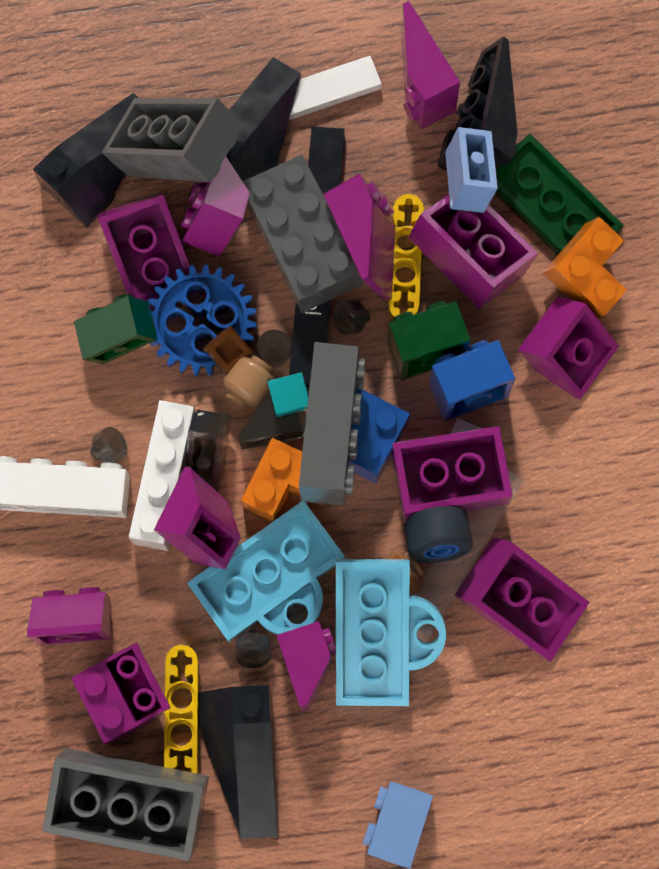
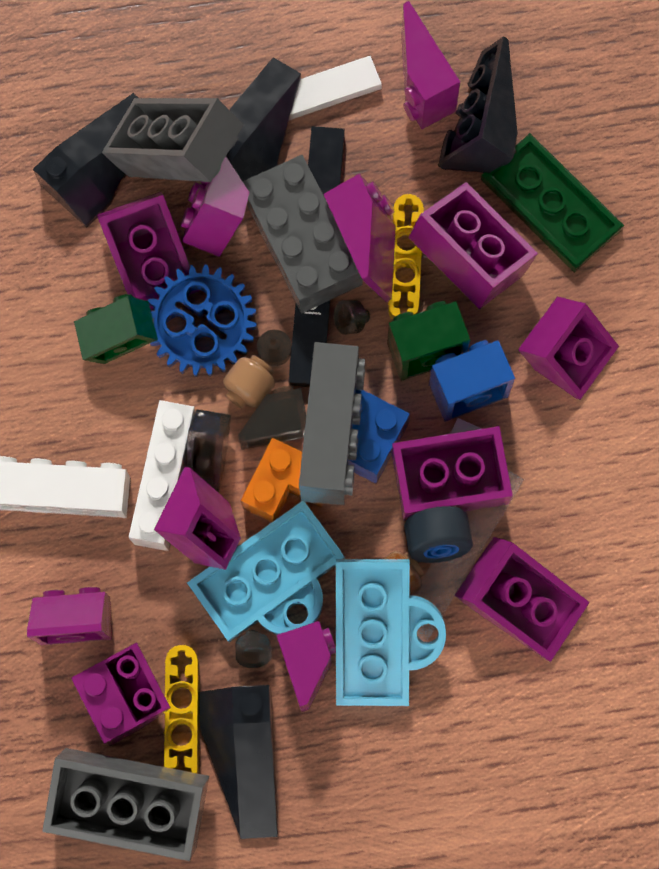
(108, 445): clear smoke tile -> none
(227, 349): reddish brown tile -> none
(288, 394): teal tile -> none
(398, 824): medium blue brick -> none
(471, 170): medium blue brick -> none
(580, 268): orange brick -> none

